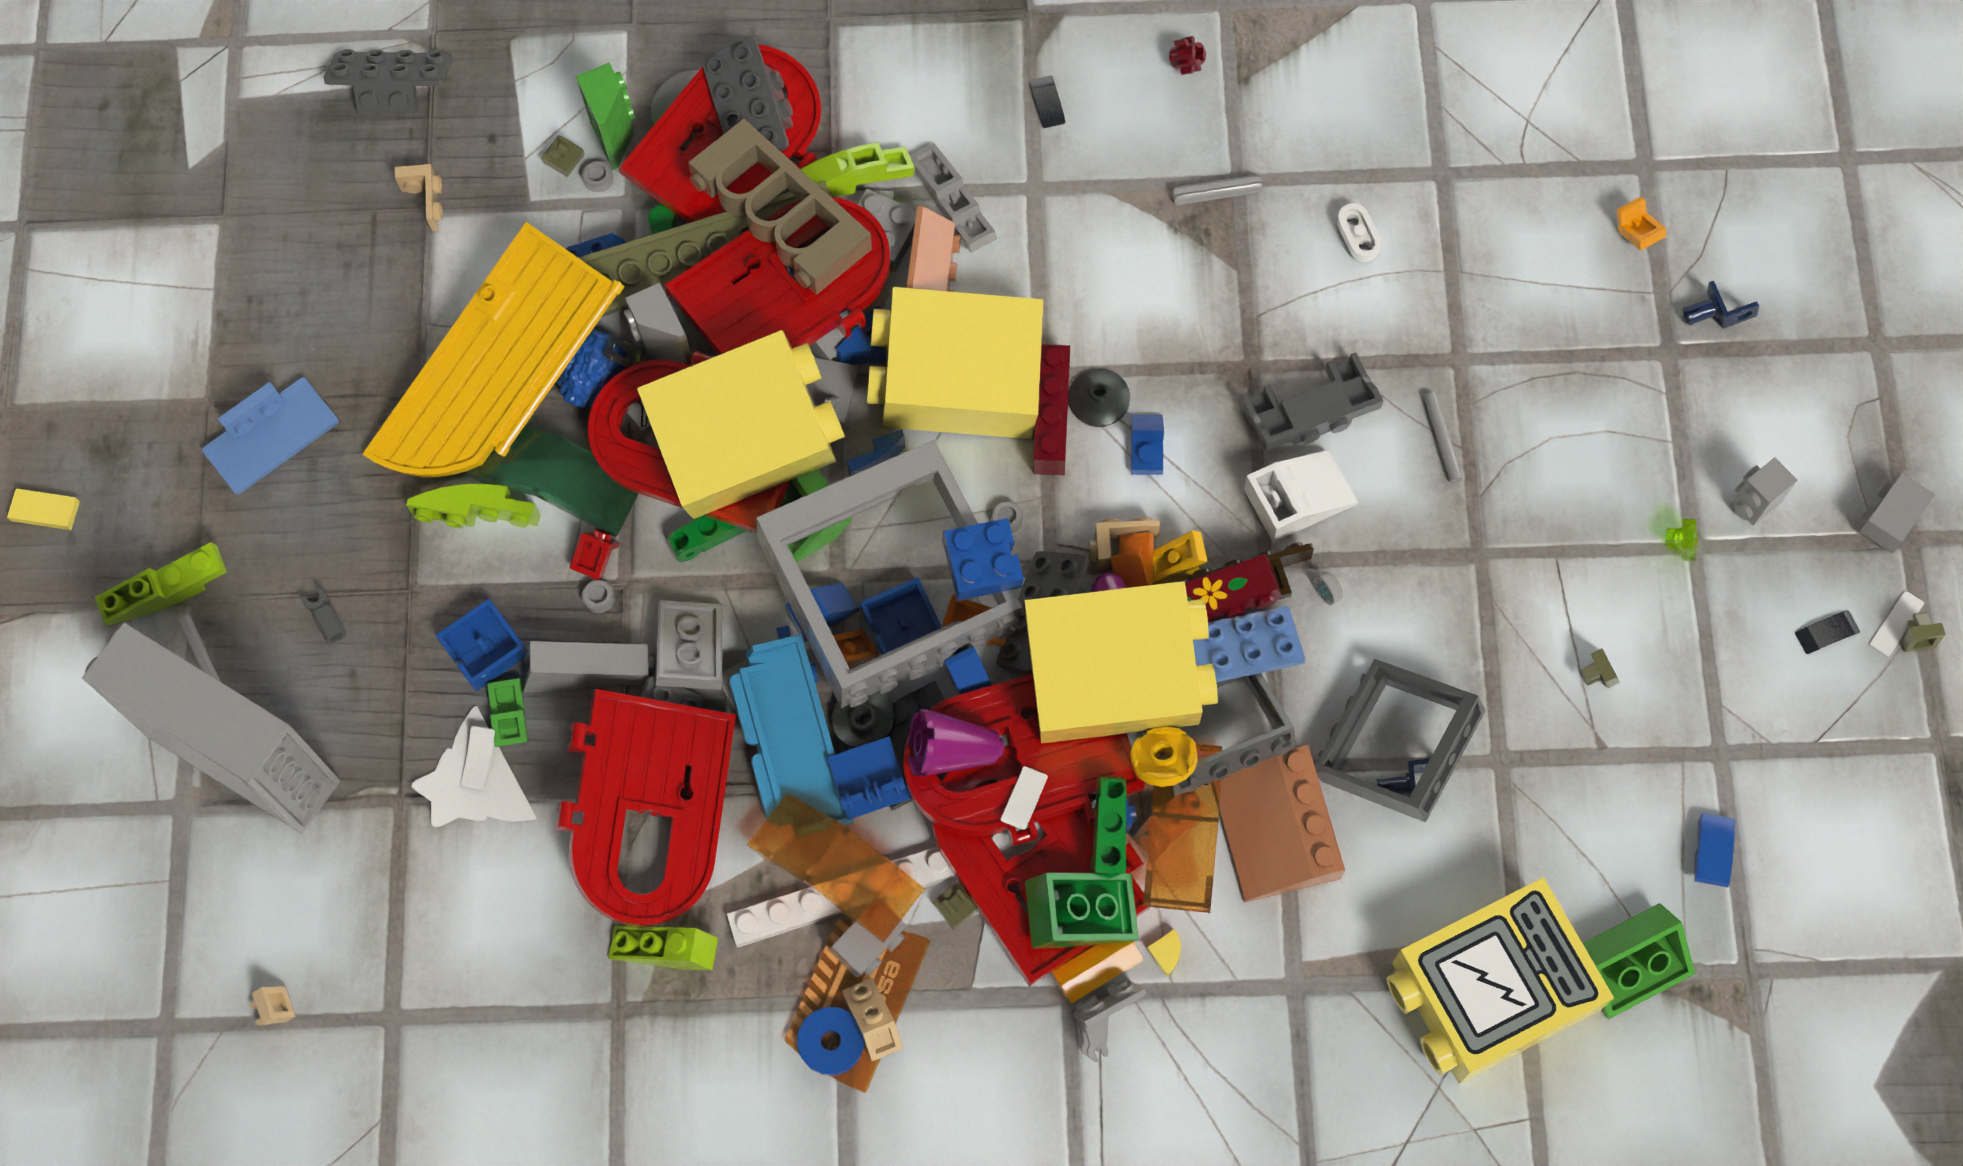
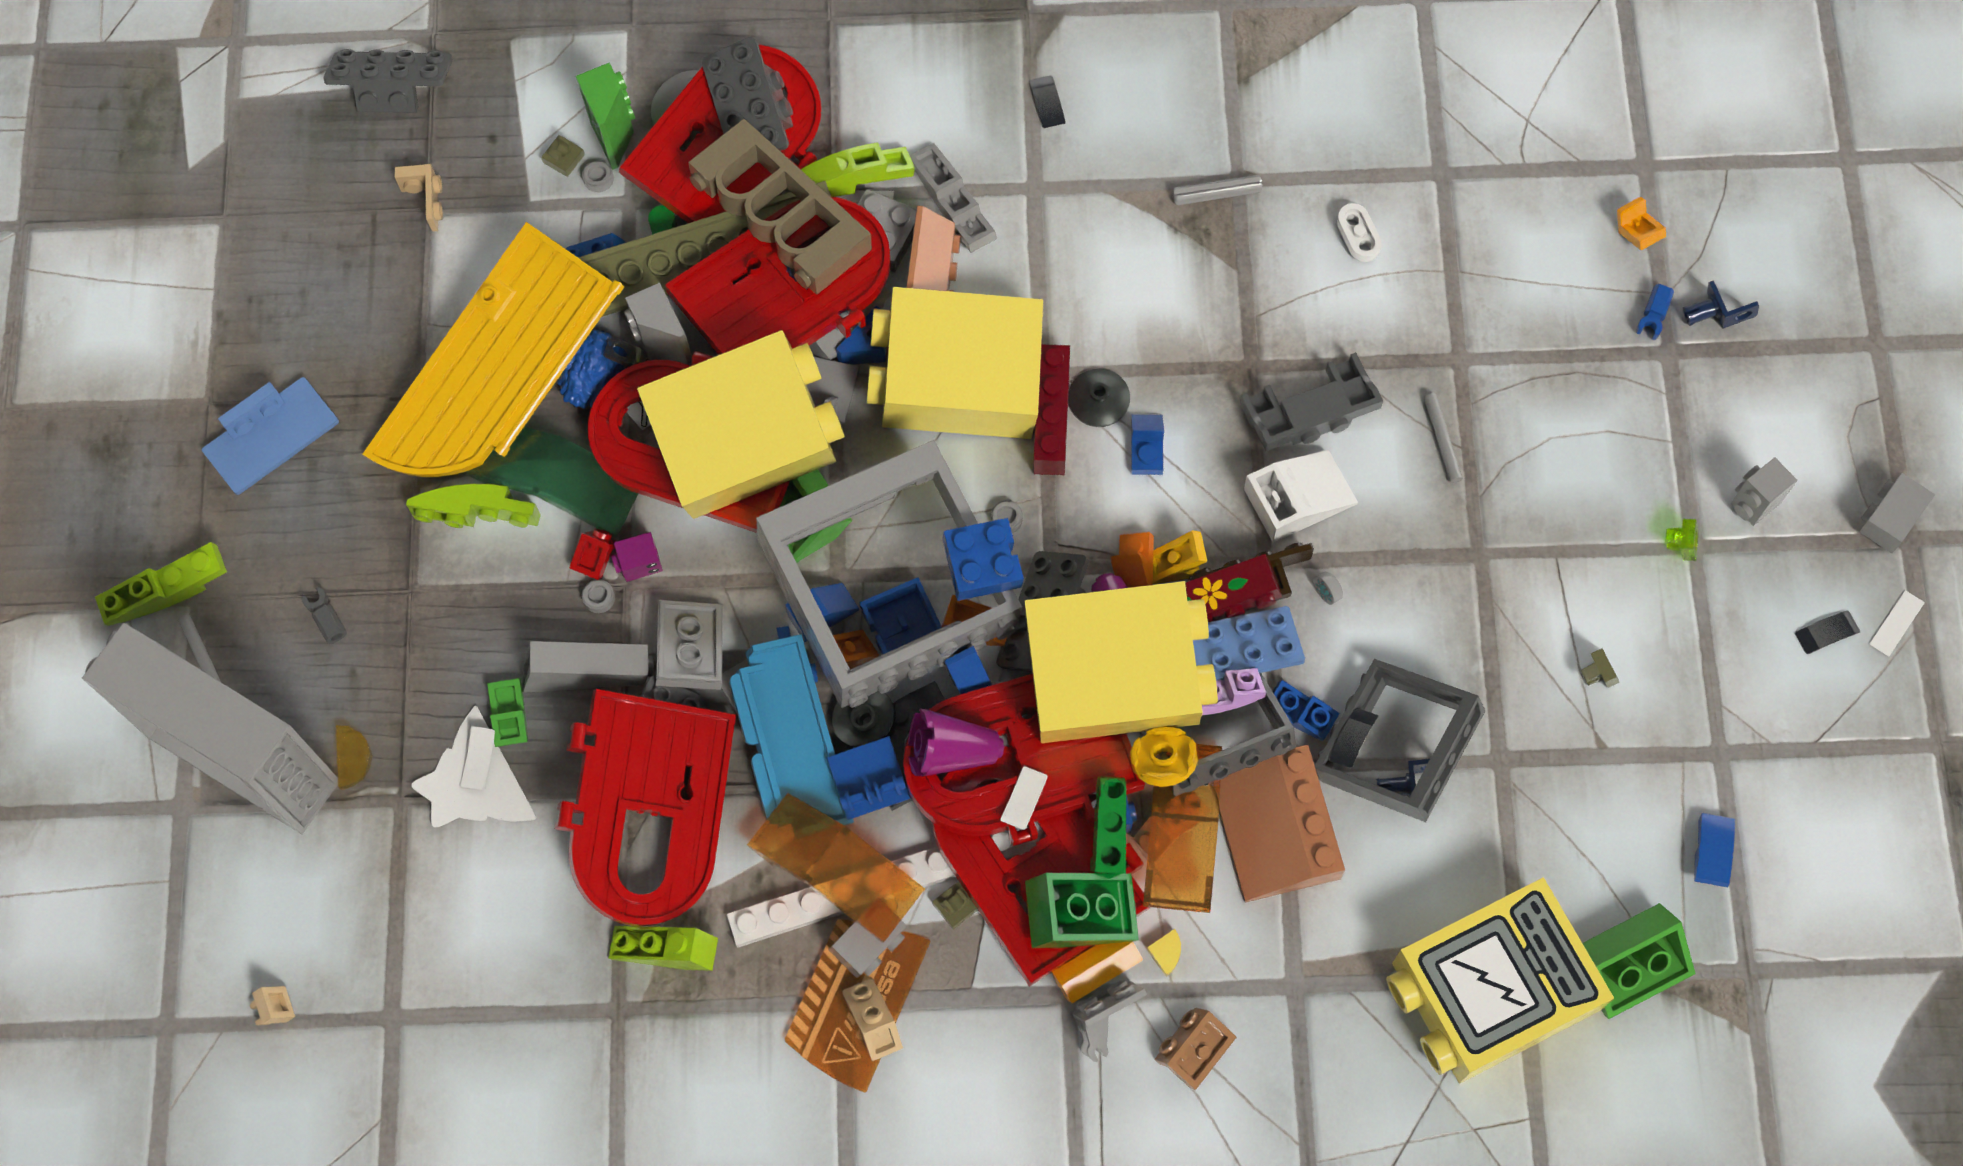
(43, 509): light yellow tile -> none
(353, 756): none -> clear yellow tile
(482, 644): blue piece -> none
(637, 557): none -> magenta brick
(701, 536): green leg -> none
(823, 1022): blue tile -> none
(884, 449): blue slope -> none
(1112, 529): tan bracket -> none
(1187, 55): dark red gear -> none
(1195, 1047): none -> medium nougat bracket
(1236, 690): none -> lavender slope
(1305, 712): none -> blue slope
(1353, 737): none -> black sticker
(1656, 309): none -> blue bar
(1922, 633): olive tile -> none

